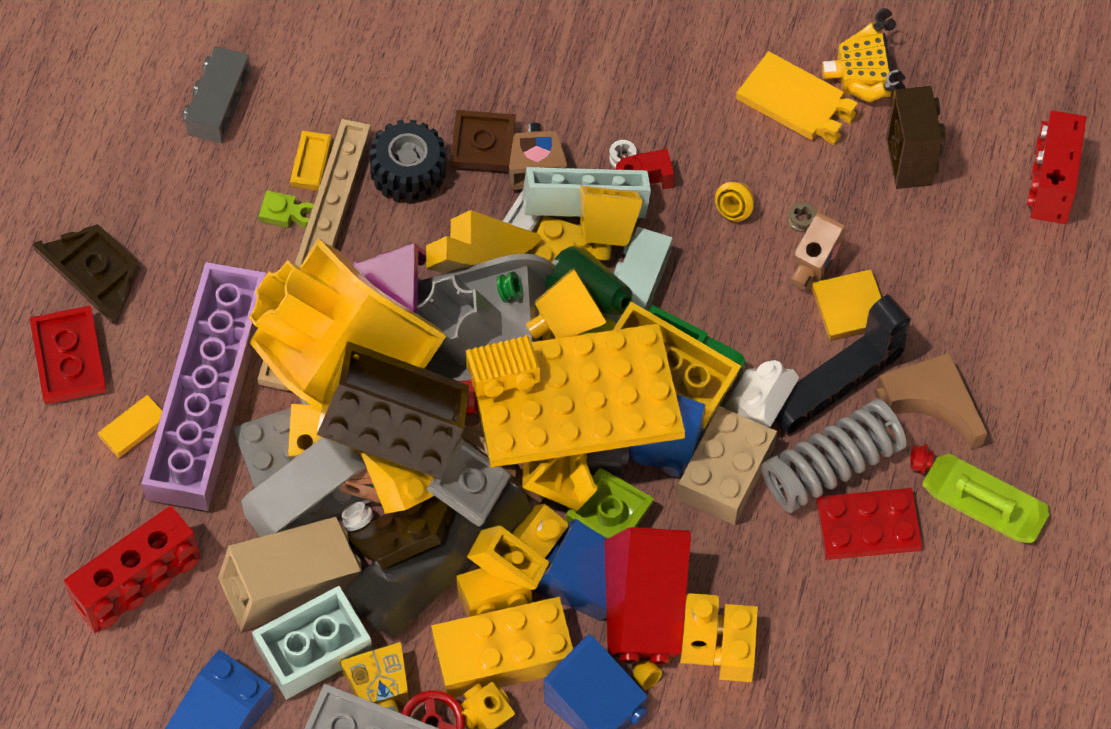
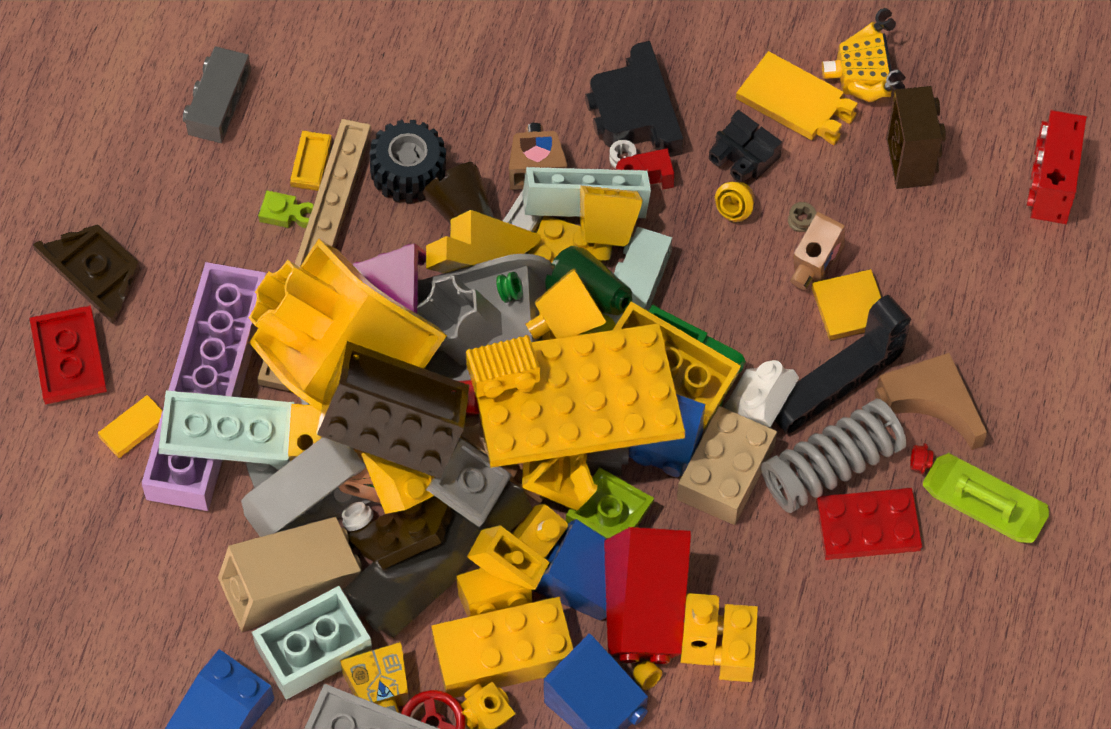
(128, 562): red brick -> none
(225, 428): none -> light aqua plate
(459, 192): none -> dark brown cone
(482, 140): reddish brown plate -> none
(635, 103): none -> black brick
(747, 146): none -> black hips

